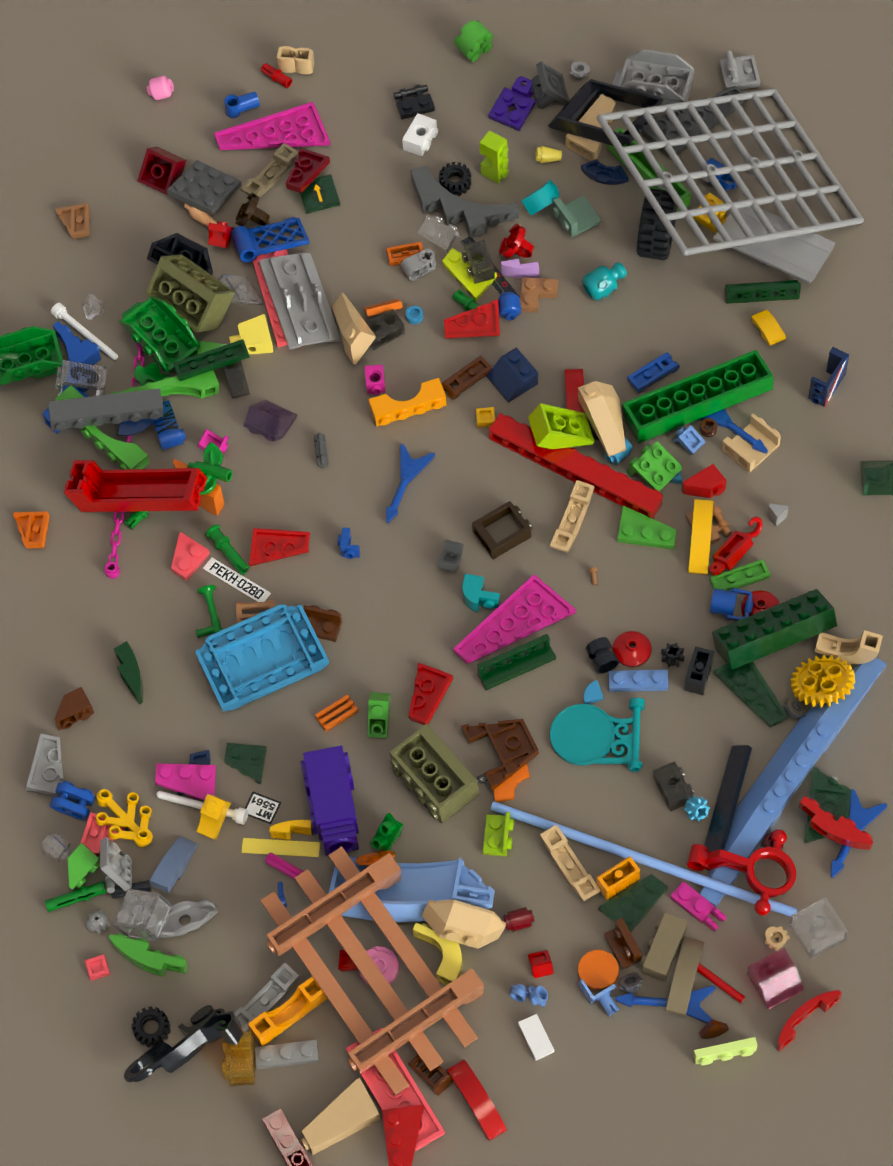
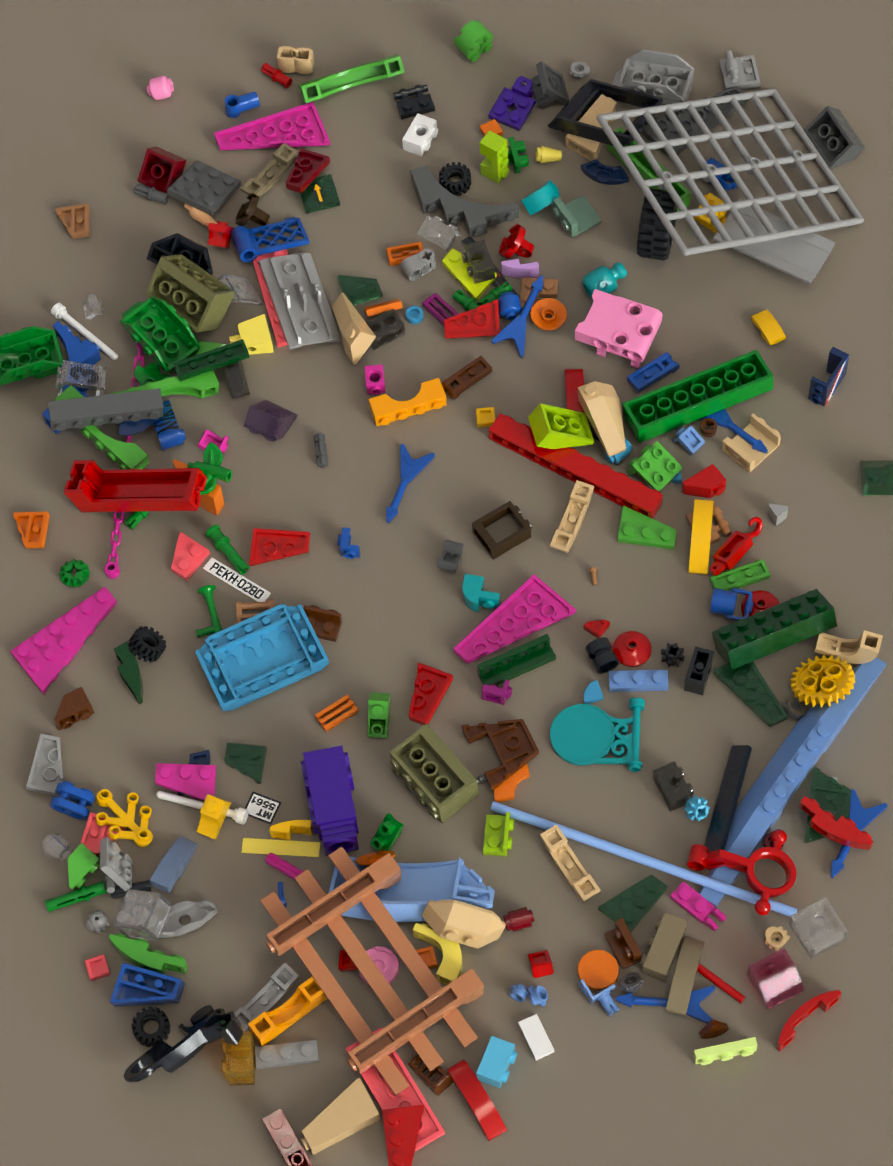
(57, 643): none -> dark pink wing
(81, 575): none -> green gear
(139, 641): none -> black tyre
(145, 987): none -> blue wedge
(151, 194): none -> dark grey axle
(354, 76): none -> bright green arch
(359, 289): none -> clear green wing
(428, 956): none -> orange tile
(434, 313): none -> magenta tile
(492, 126): none -> orange tile
(494, 294): none -> green pin
(495, 694): none -> magenta bracket
(496, 1062): none -> medium azure brick
(513, 375): dark blue slope -> none
(517, 328): none -> blue piece
(518, 161): none -> green hips
(548, 307): none -> orange dish
(597, 627): none -> red tile
(612, 323): none -> bright pink piece
(618, 878): light orange brick -> none
(762, 291): dark green fence -> none
(834, 137): none -> dark grey slope

